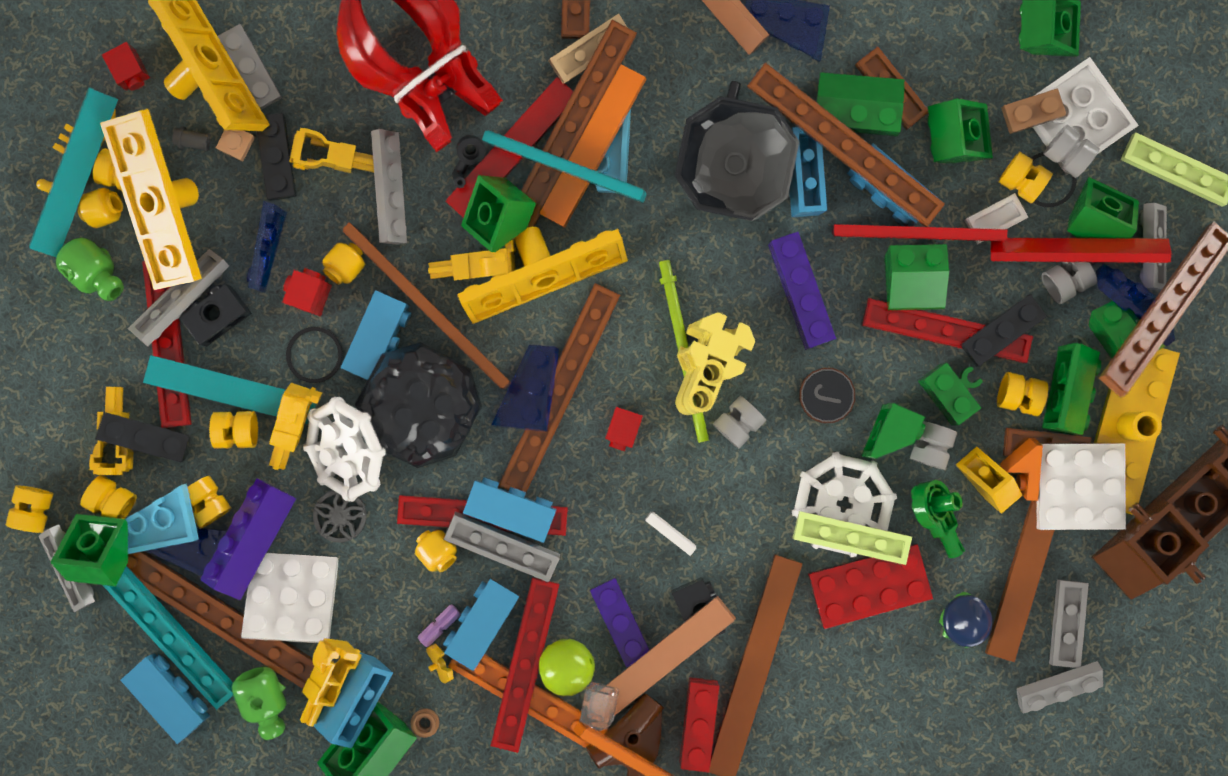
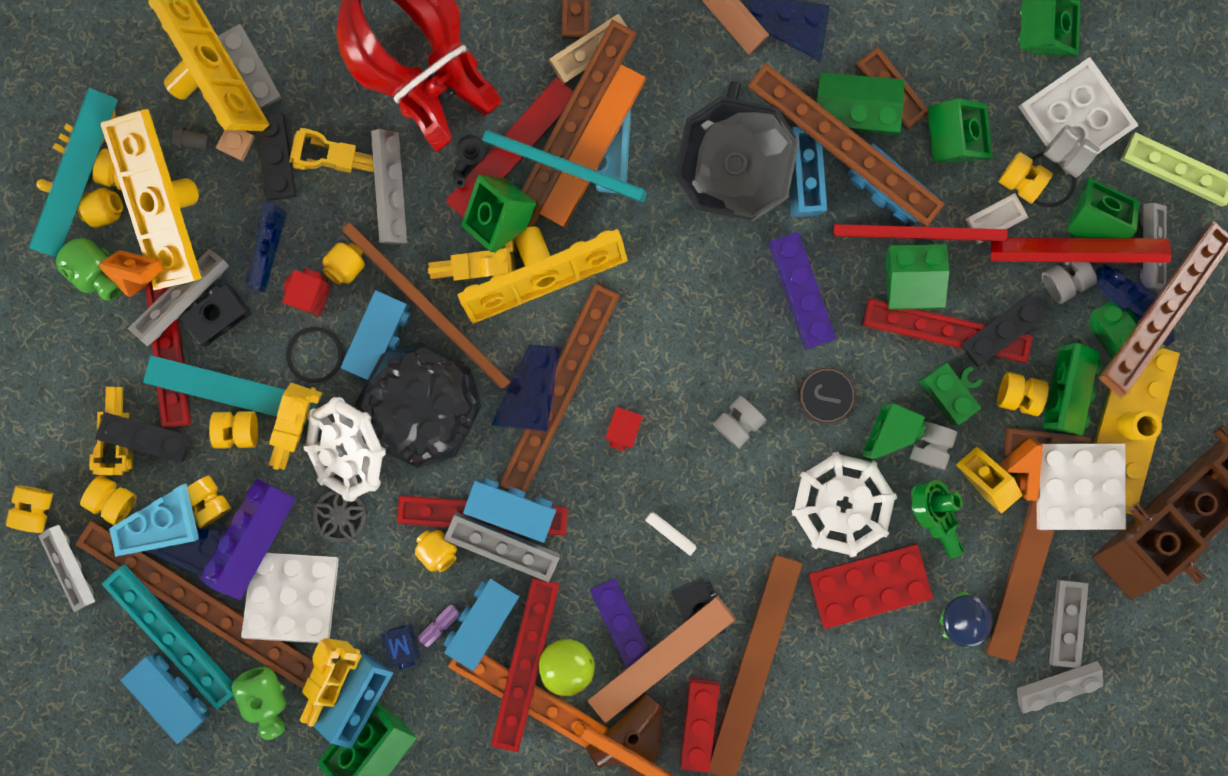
(93, 550): green slope -> none
(126, 67): red brick -> none
(130, 270): none -> orange slope
(401, 646): none -> clear blue brick
(422, 731): medium nougat plate -> none
(436, 654): yellow piece -> none
(599, 706): clear brick -> none
(680, 334): lime bar -> none
(715, 356): light yellow connector -> none
(852, 537): yellowish green plate -> none
(1033, 111): medium nougat plate -> none

